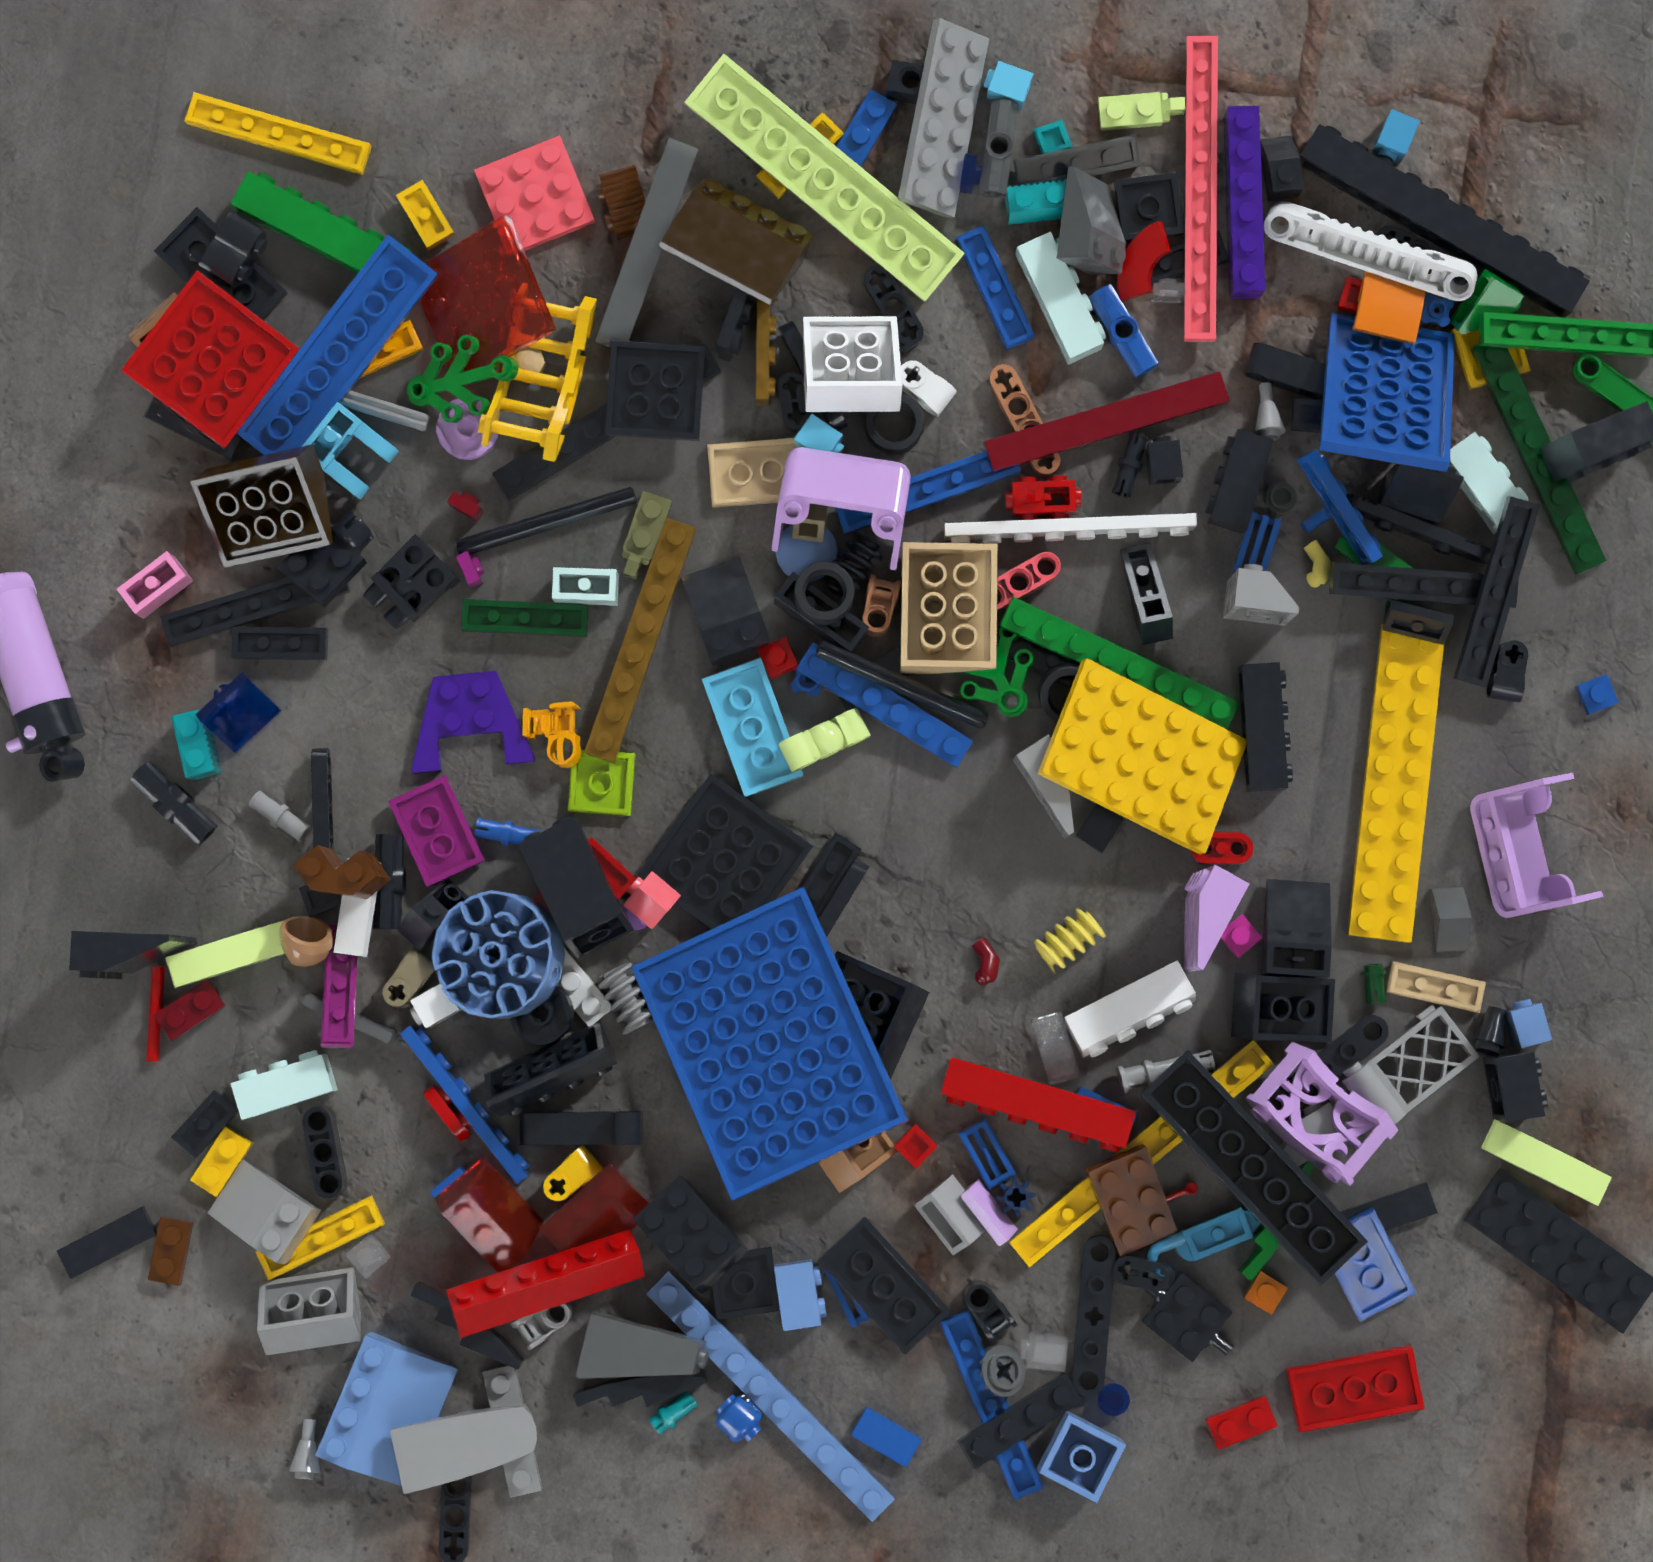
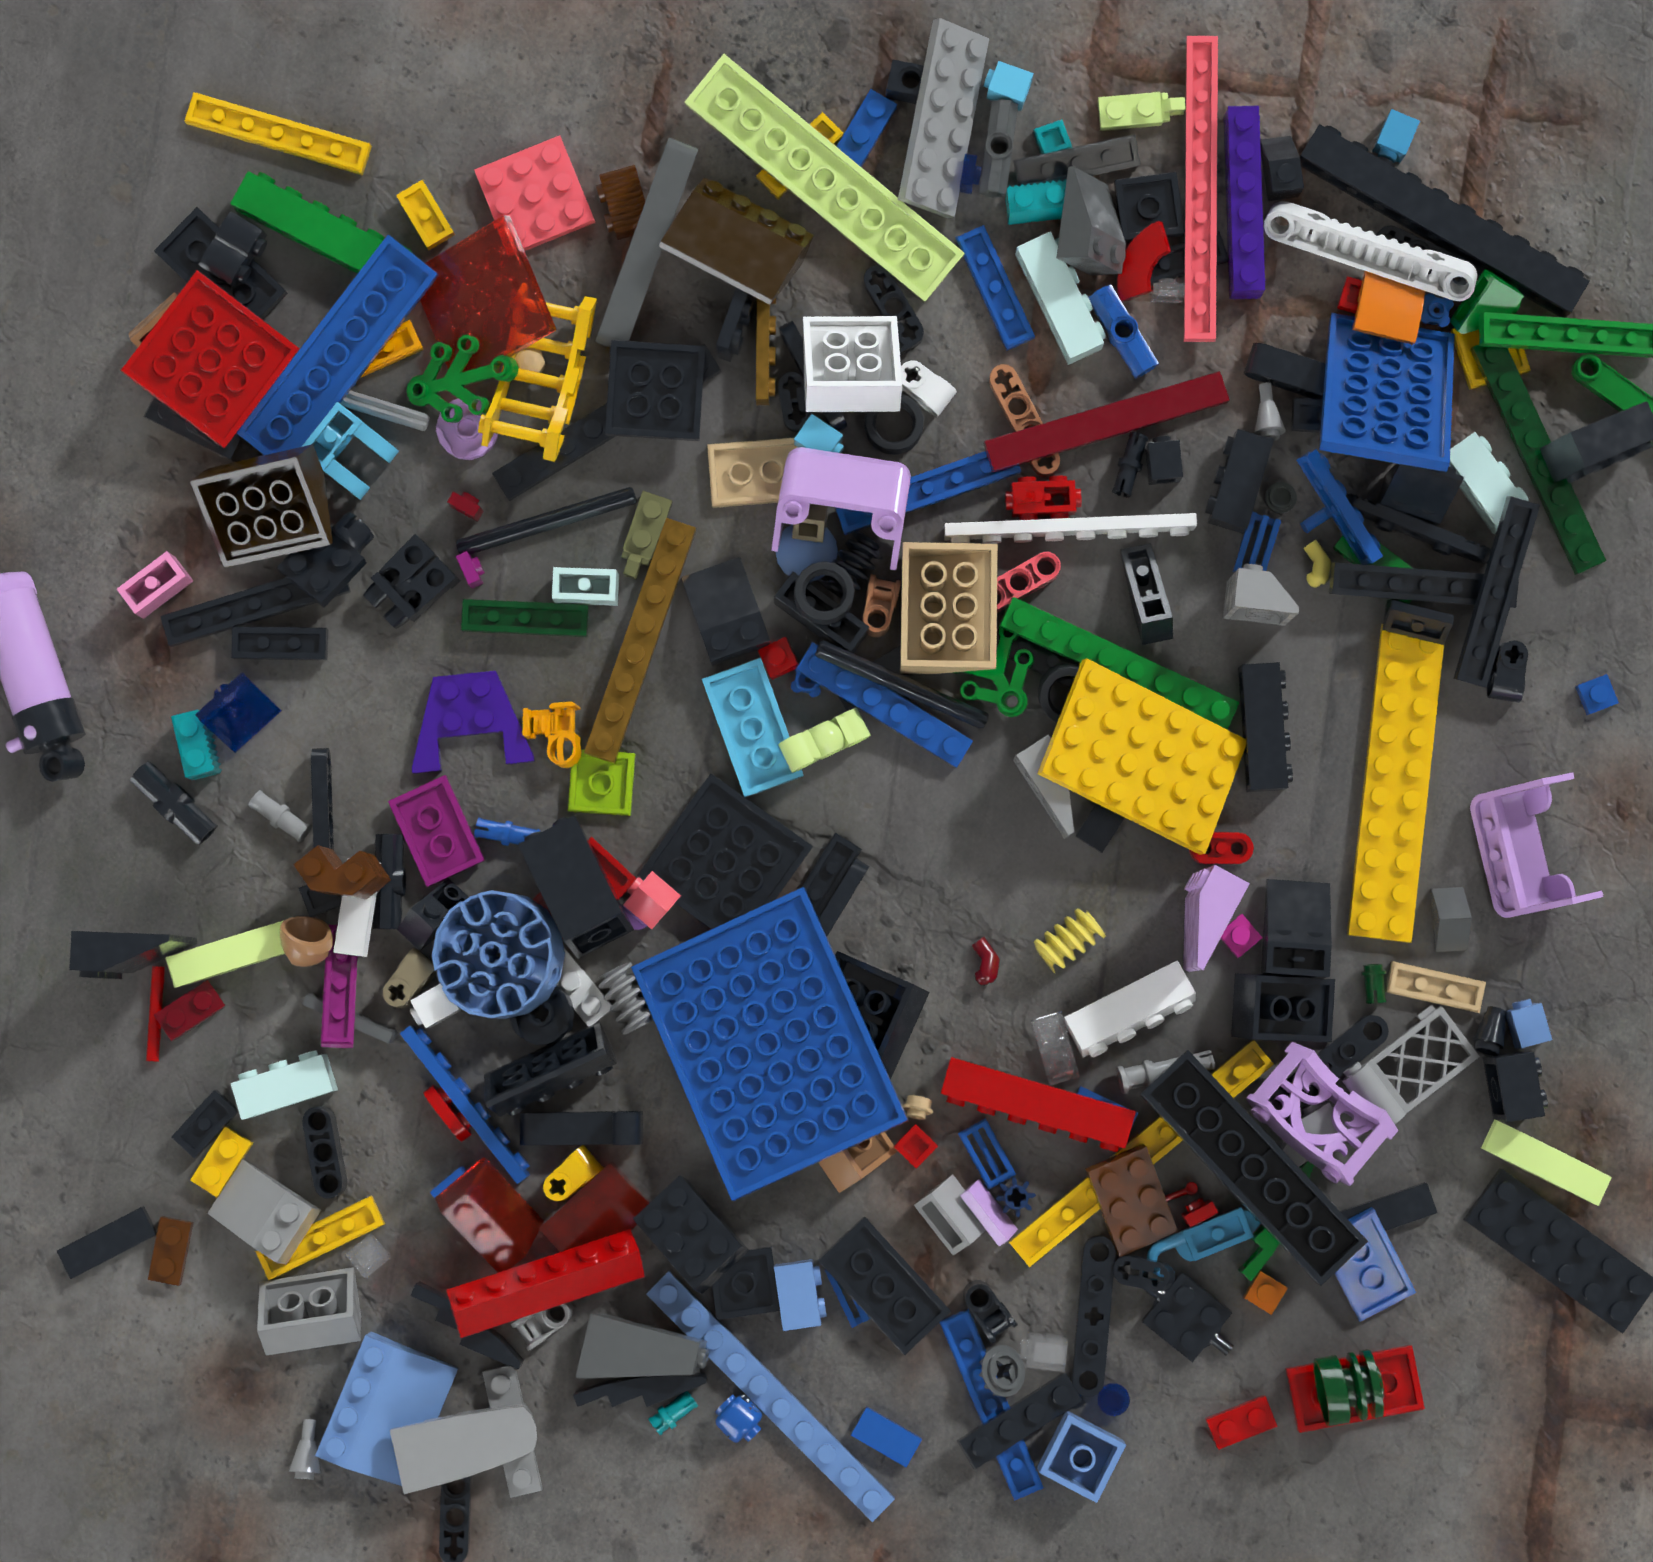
(918, 1107): none -> tan plate
(1198, 1211): none -> red plate
(1348, 1387): none -> dark green wheel

